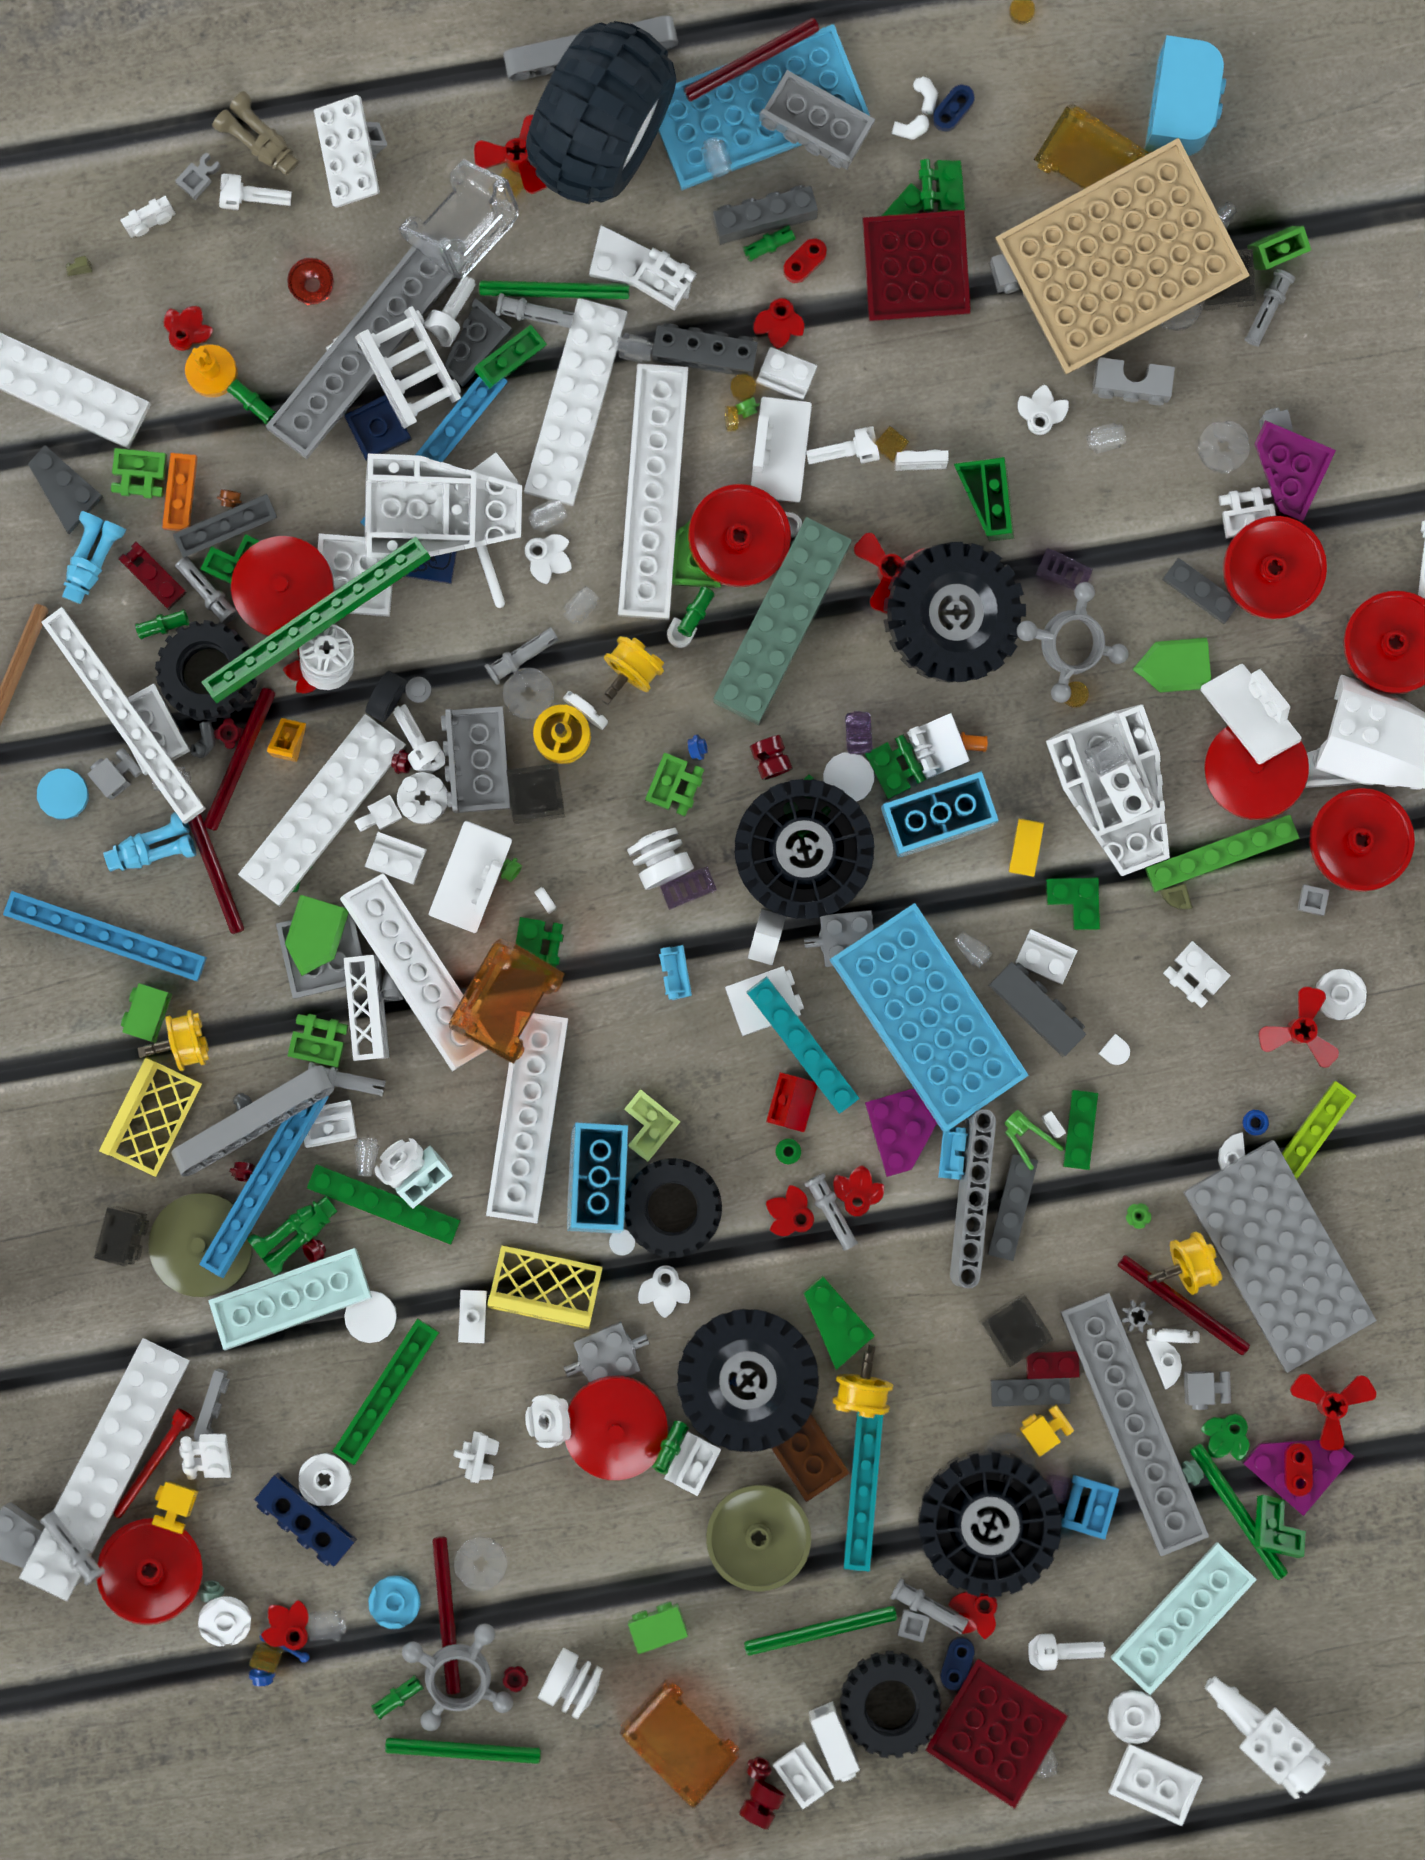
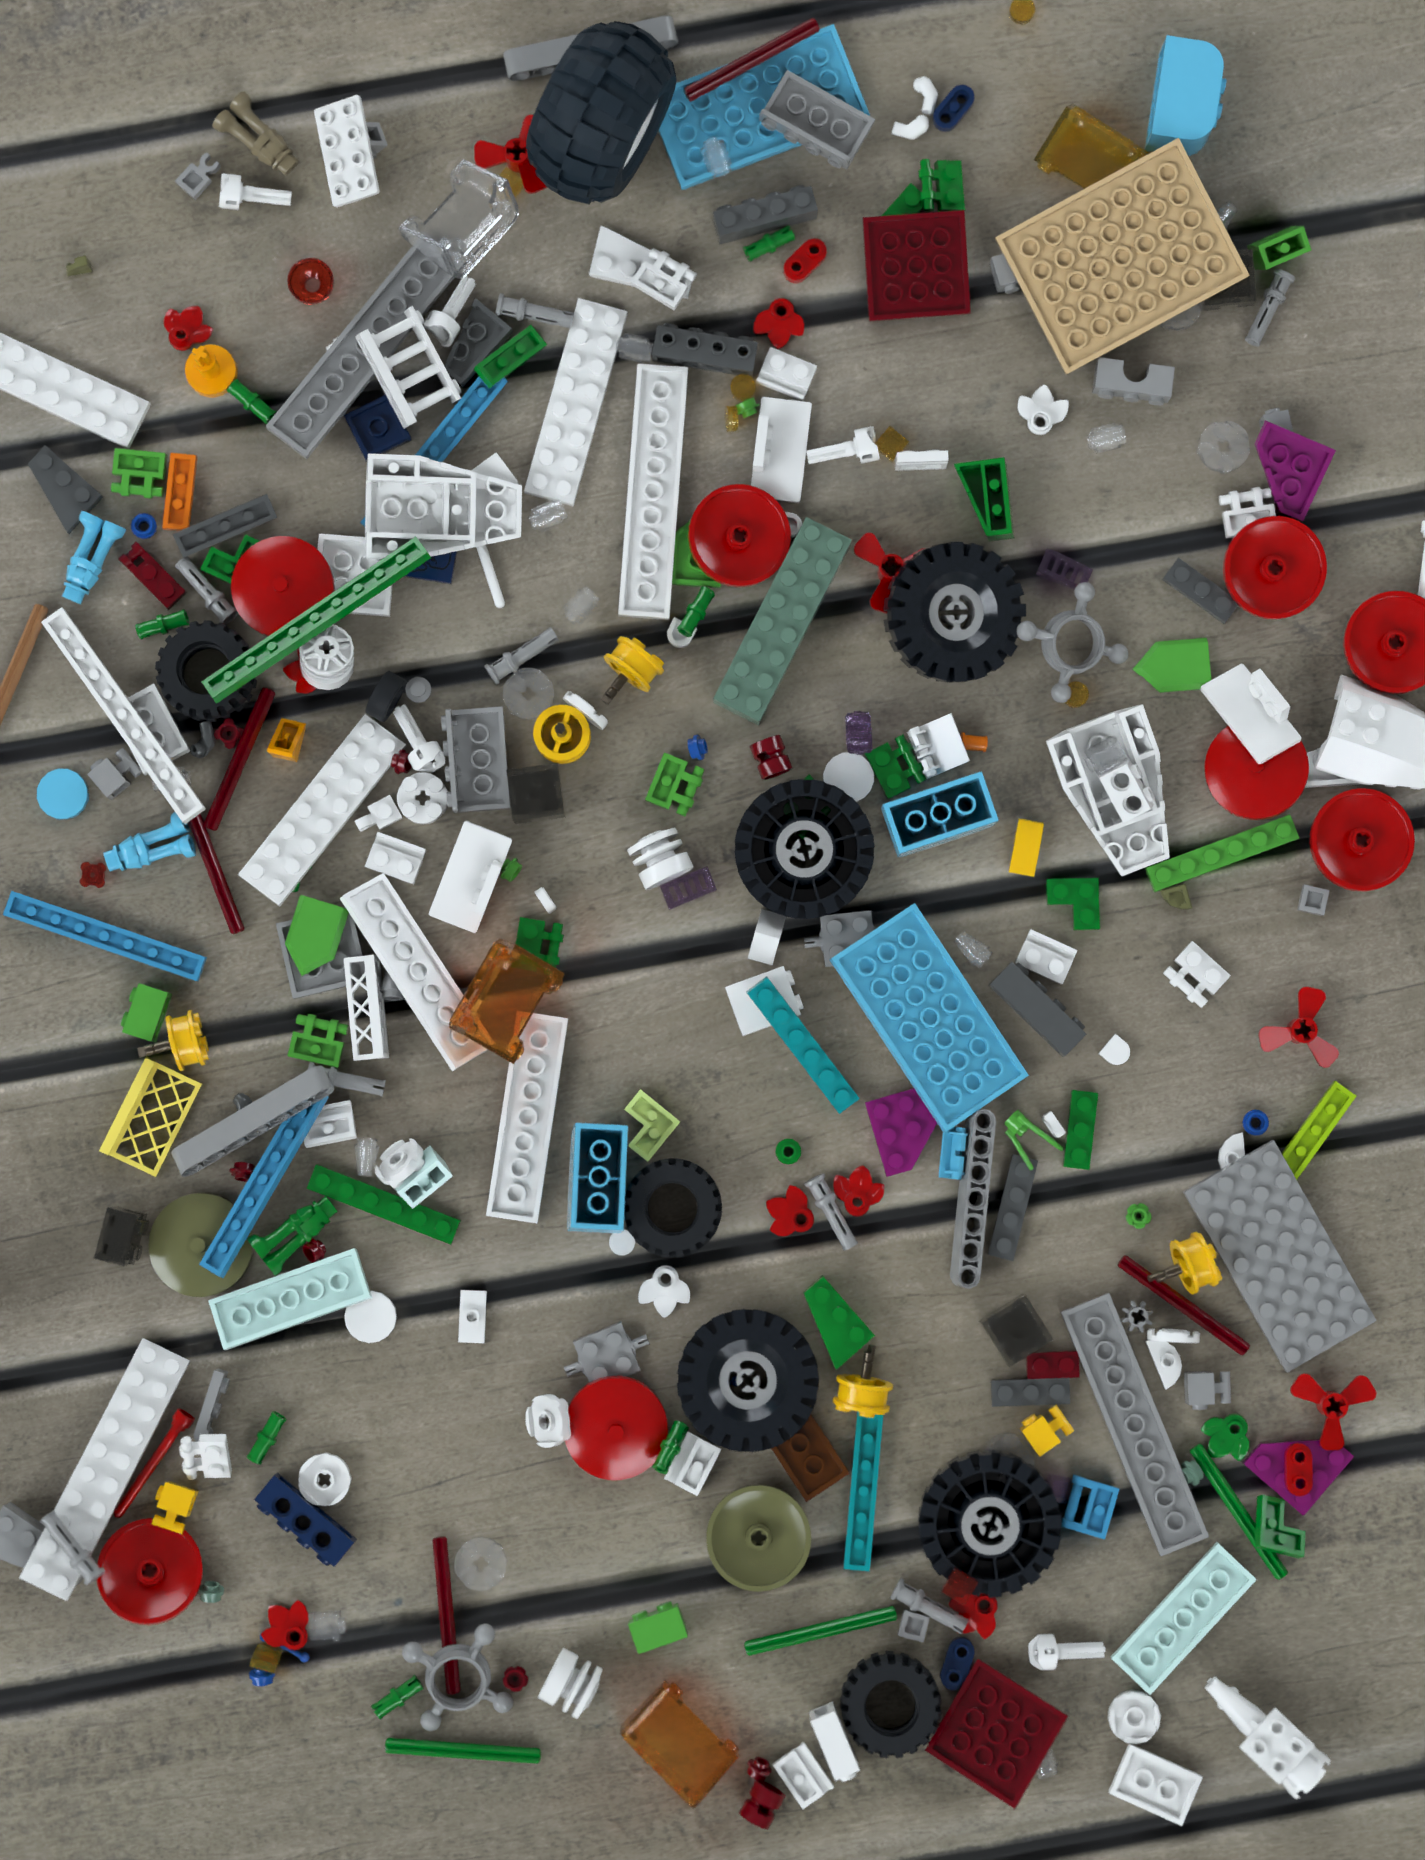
(97, 880): none -> clear red plate
(140, 221): white plate -> none
(140, 519): none -> blue plate
(224, 1621): white tile -> none
(229, 498): dark orange plate -> none
(266, 1437): none -> green pin
(386, 1391): green plate -> none
(394, 1602): medium azure tile -> none
(473, 1454): white hips -> none
(538, 1309): light yellow fence -> none
(550, 560): white plate -> none
(554, 289): green axle -> none
(677, 982): medium azure hinge -> none
(792, 1102): red panel -> none
(959, 1586): none -> clear red plate
(1344, 994): white tile -> none

